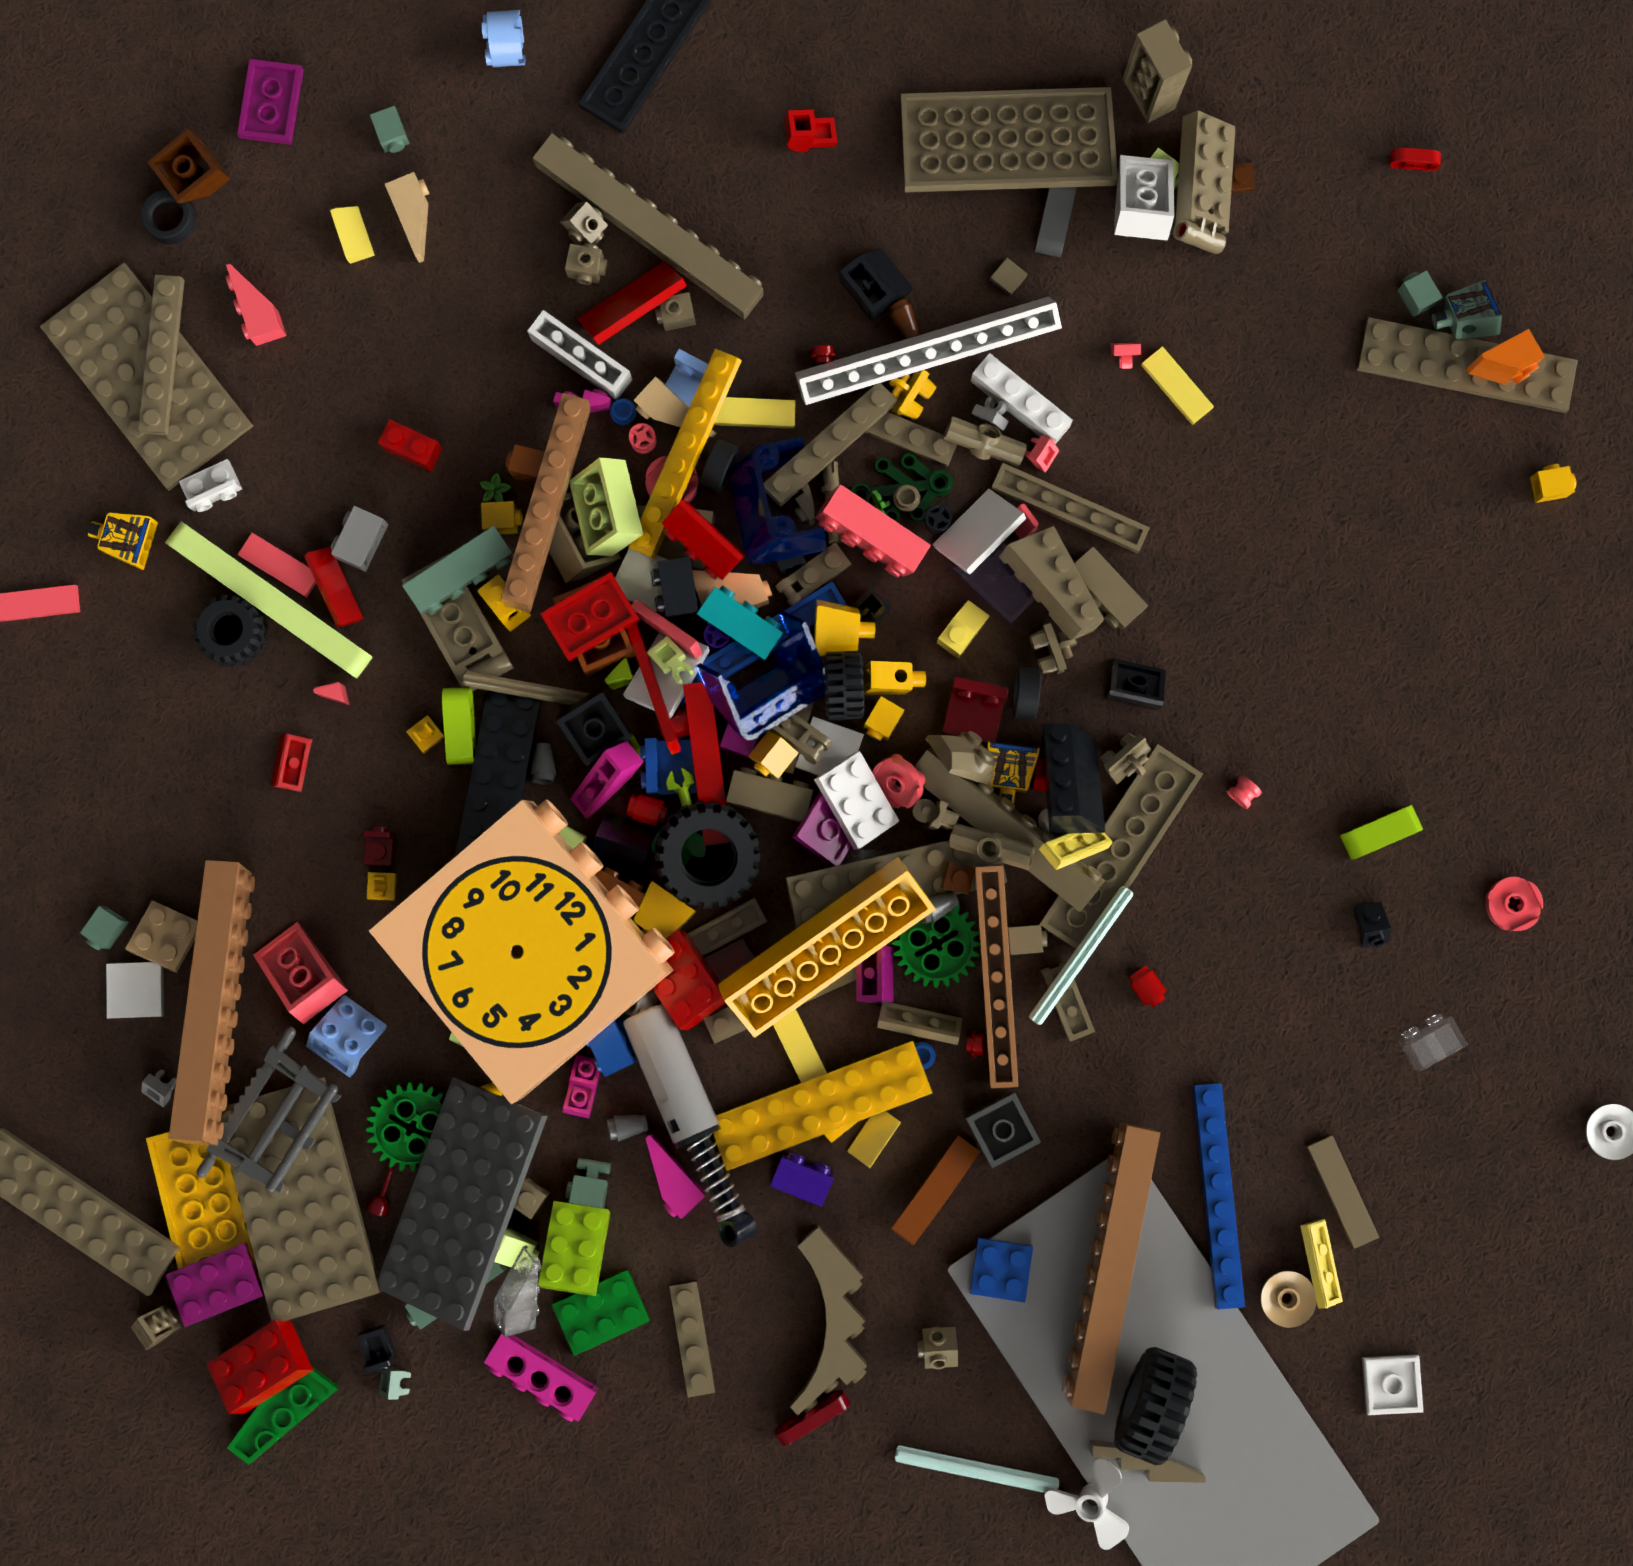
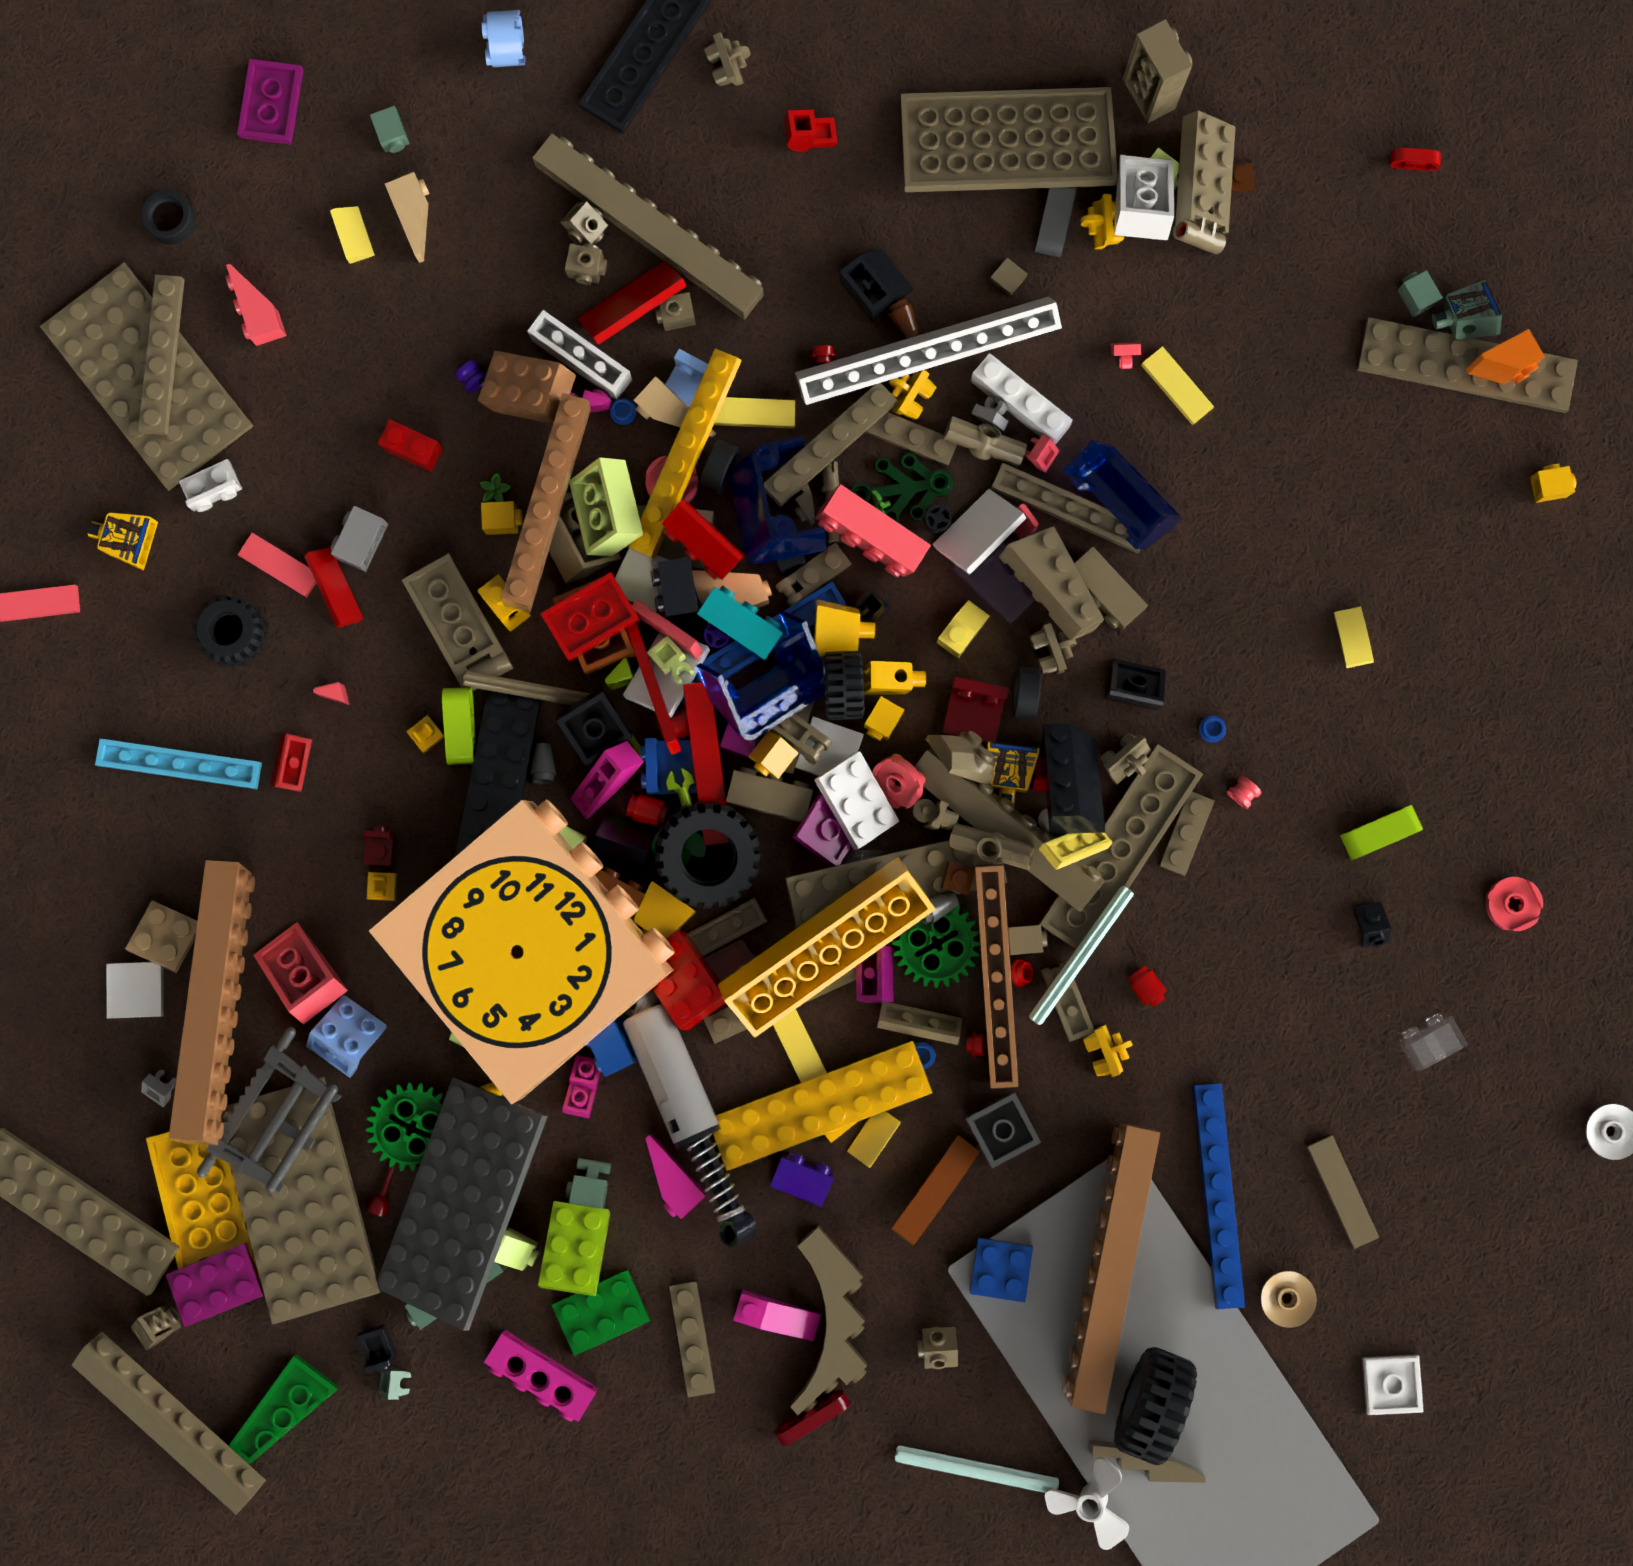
(103, 928): sand green brick -> none
(168, 1422): none -> dark tan brick
(178, 763): none -> medium azure plate
(188, 168): reddish brown slope -> none
(259, 1367): red brick -> none
(268, 599): yellowish green beam -> none
(458, 570): sand green brick -> none
(471, 376): none -> dark purple wheel
(517, 1298): clear slope -> none
(524, 464): dark orange brick -> none
(525, 386): none -> medium nougat brick
(531, 1198): dark tan brick -> none
(626, 1126): dark grey cone -> none
(640, 433): coral wheel -> none
(723, 51): none -> dark tan hips
(776, 1316): none -> dark pink slope
(906, 498): dark tan plate -> none
(1021, 972): none -> red plate
(1100, 222): none -> yellow hips
(1111, 1062): none -> yellow hips
(1124, 493): none -> clear blue windscreen
(1186, 833): none -> dark tan plate
(1212, 729): none -> blue plate
(1321, 1263): light yellow tile -> none
(1353, 637): none -> light yellow slope

